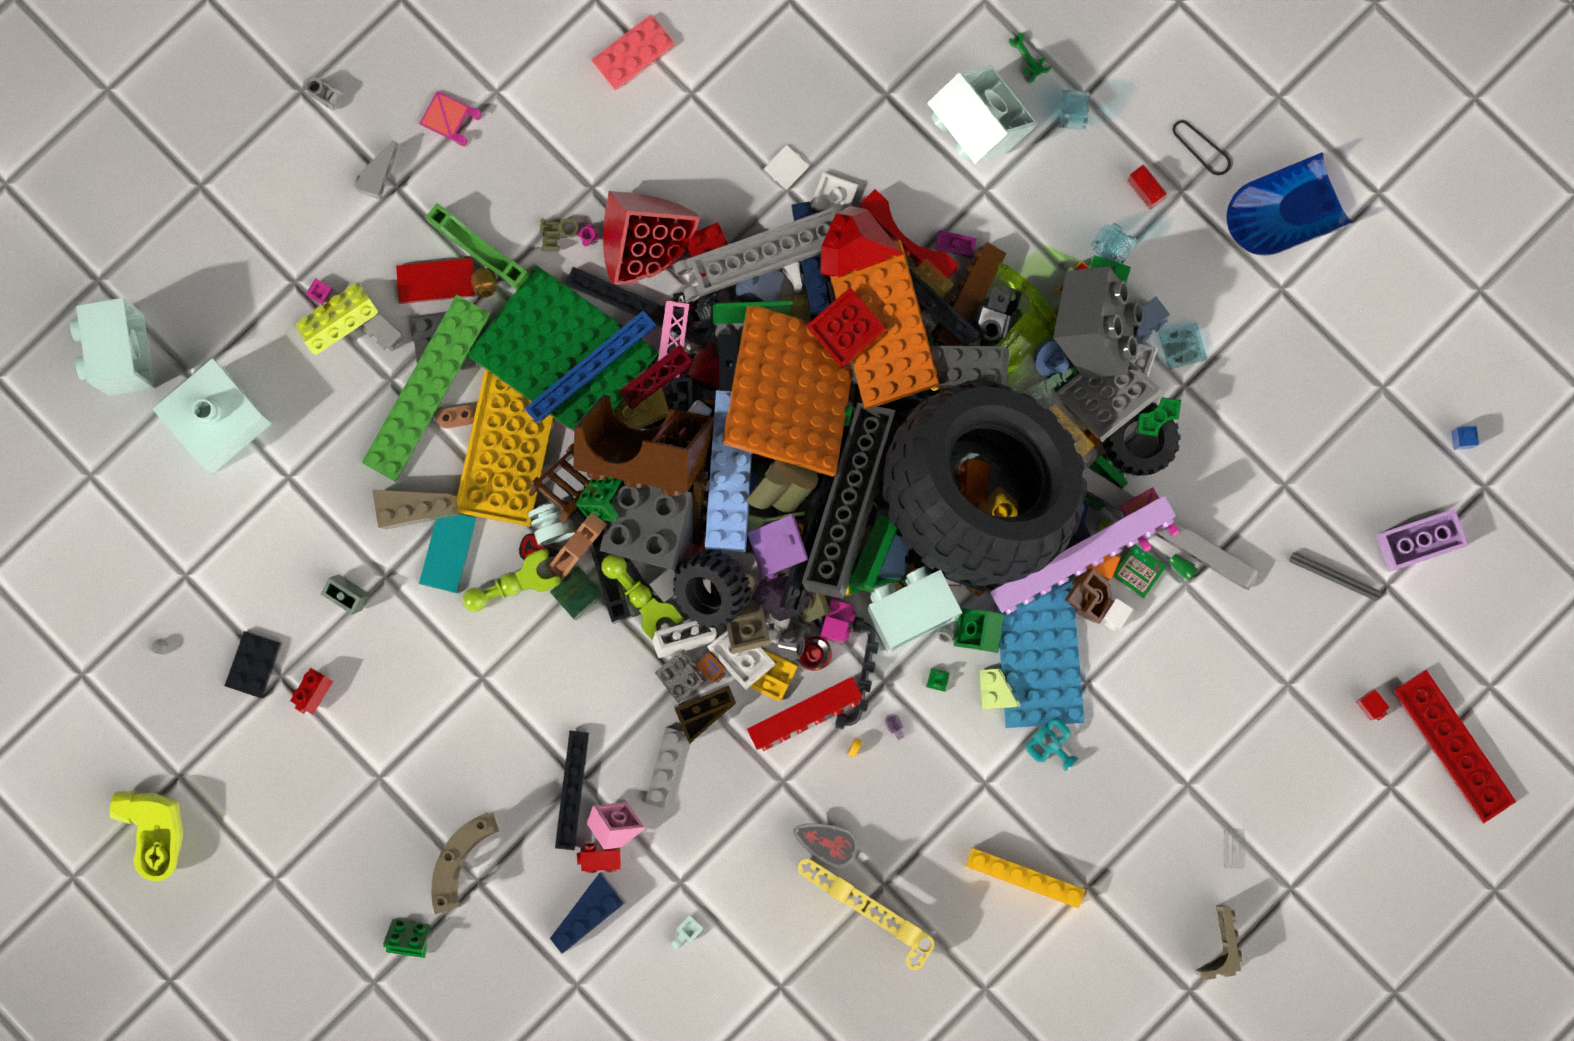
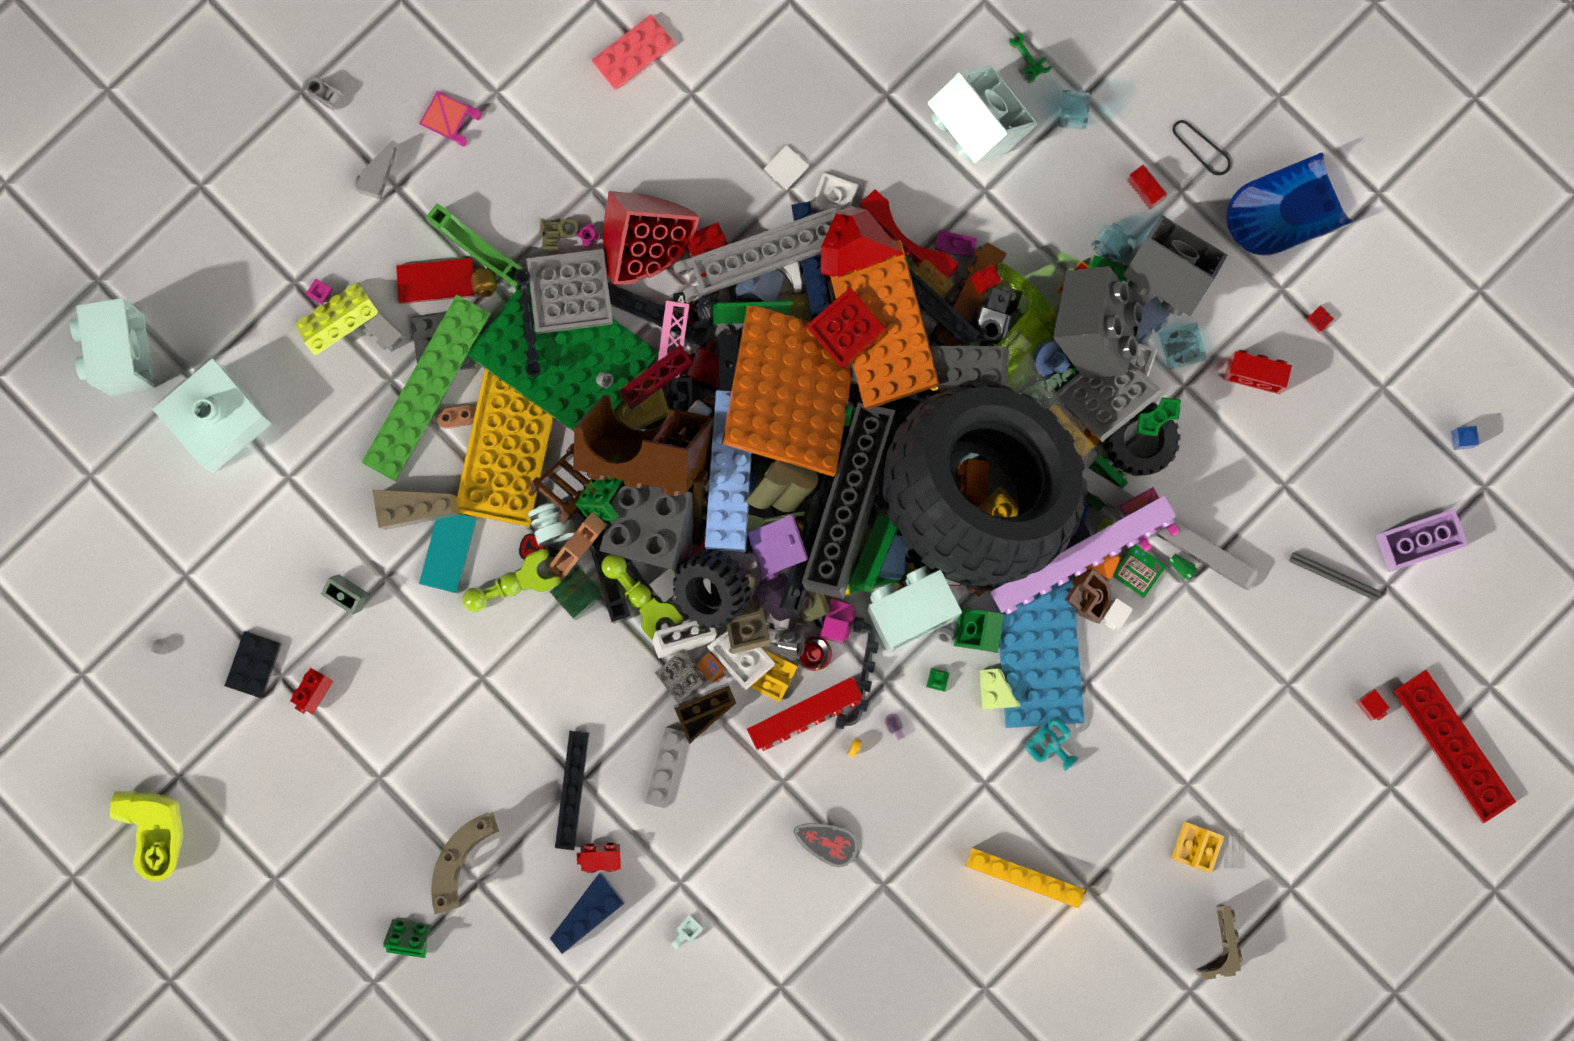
(532, 368): none -> black bar
(569, 291): none -> light grey plate
(590, 367): blue plate -> none
(608, 379): none -> light grey hinge
(614, 824): bright pink slope -> none
(841, 889): light yellow beam -> none
(986, 279): none -> red brick
(1174, 267): none -> dark grey brick
(1197, 847): none -> yellow slope
(1258, 372): none -> red brick
(1319, 319): none -> red tile

